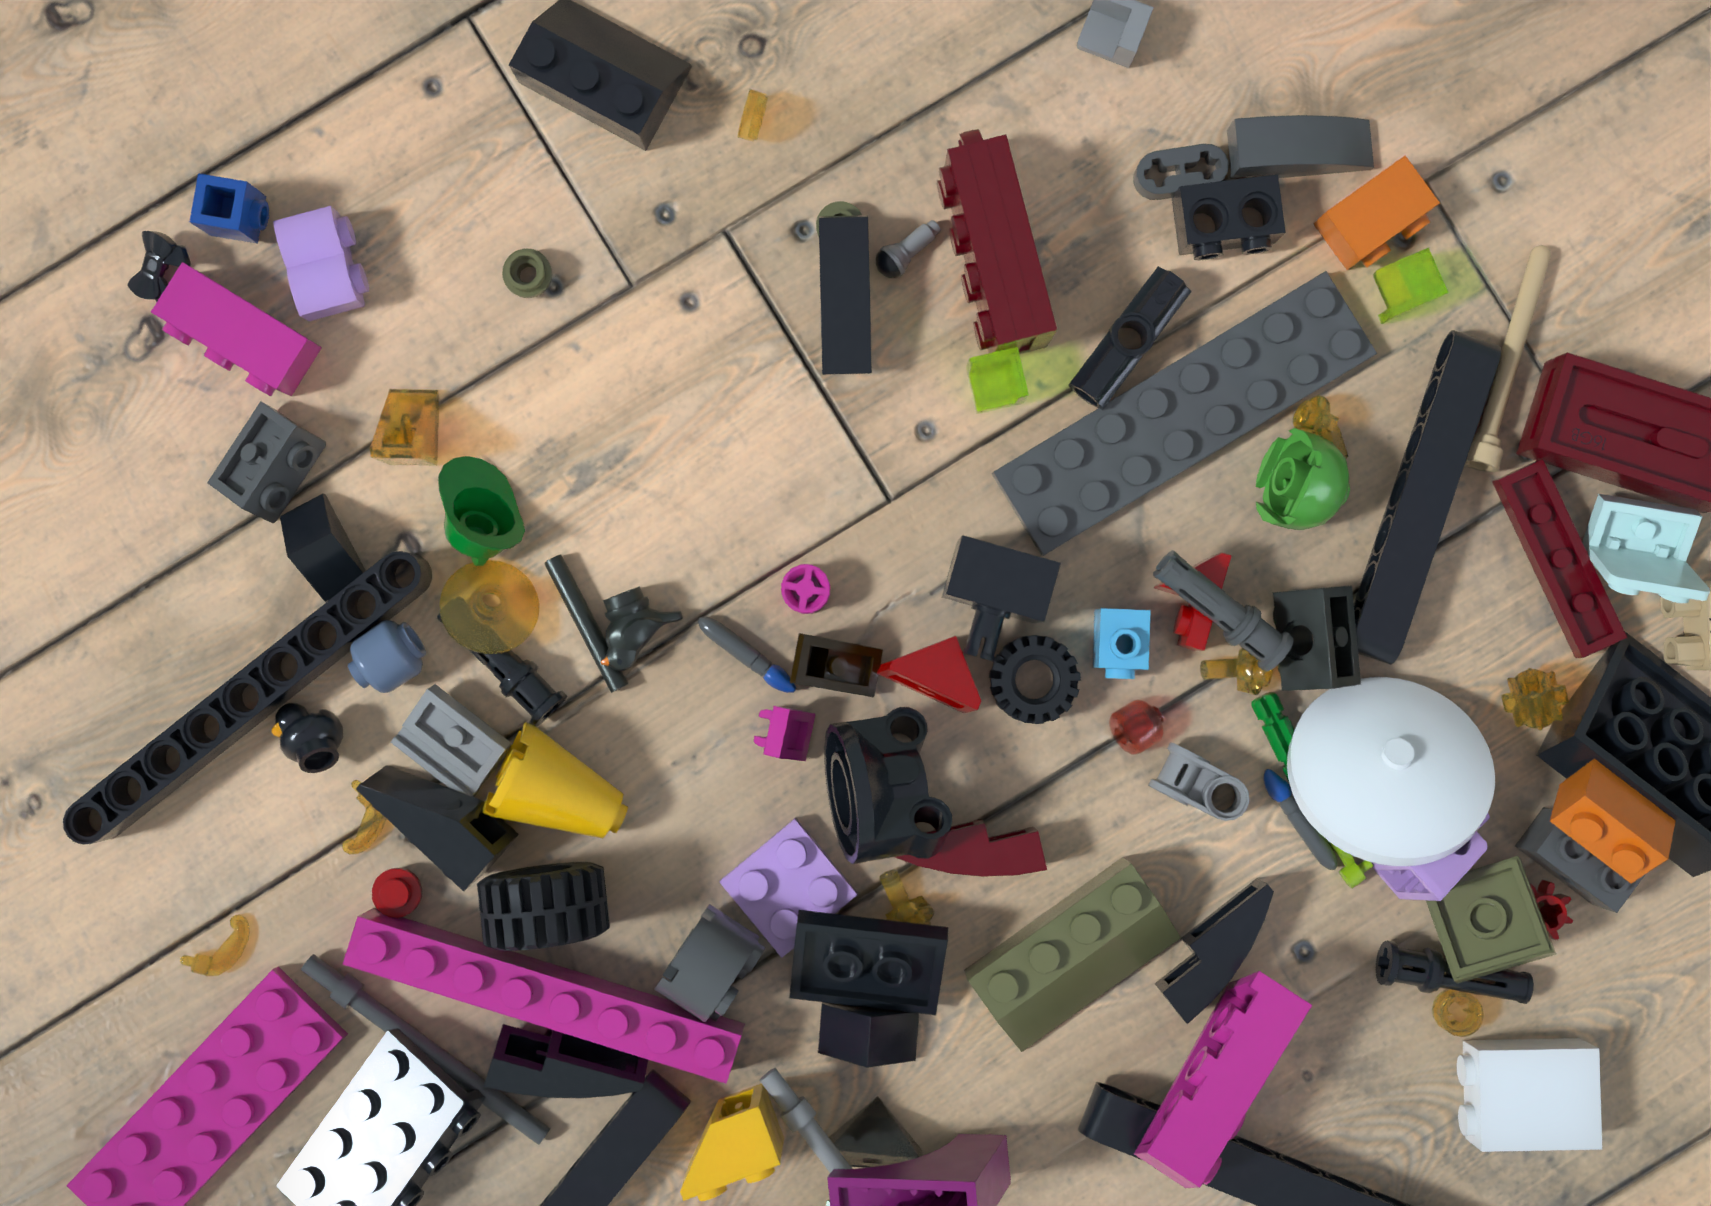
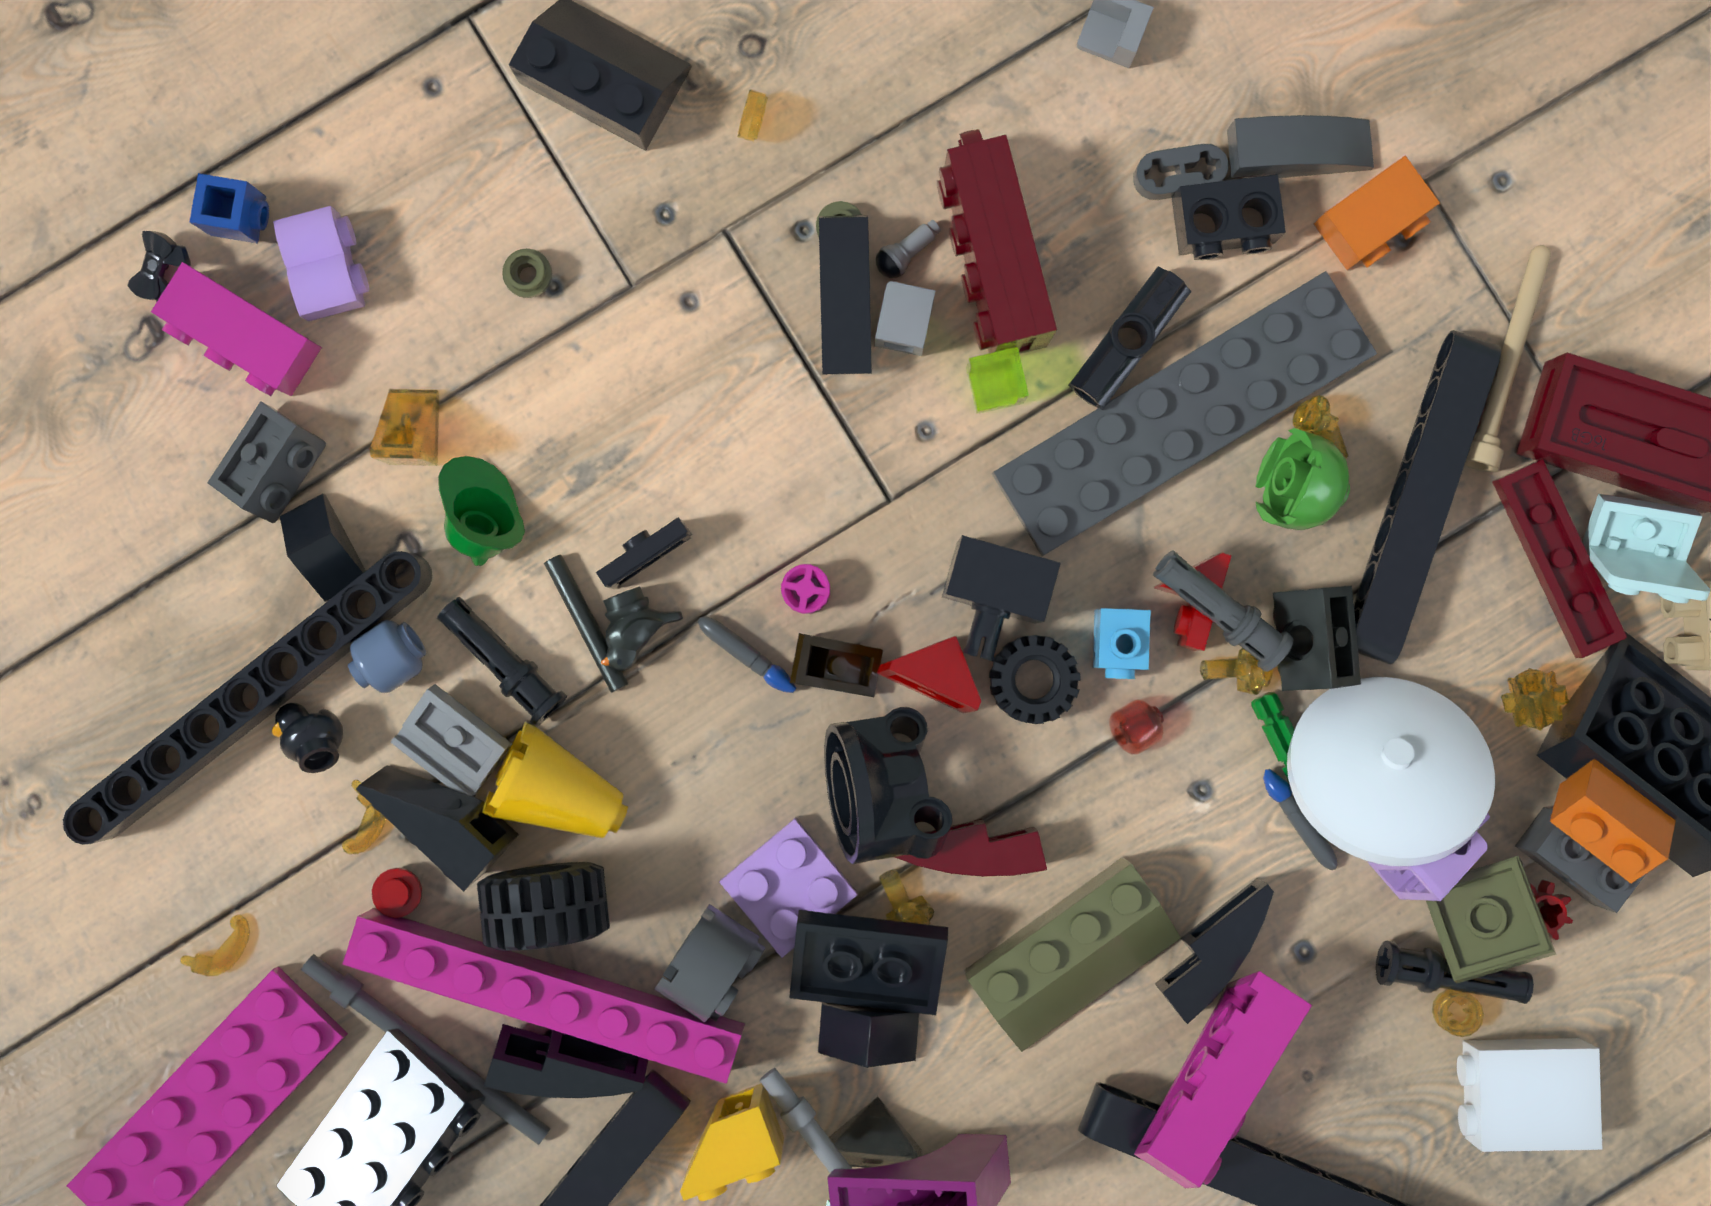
(486, 627): clear yellow dish -> none
(642, 552): none -> black plate
(787, 733): dark pink tile -> none
(904, 318): none -> light grey panel
(1197, 783): light grey piece -> none
(1351, 873): lime piece -> none
(1409, 284): clear neon green panel -> none

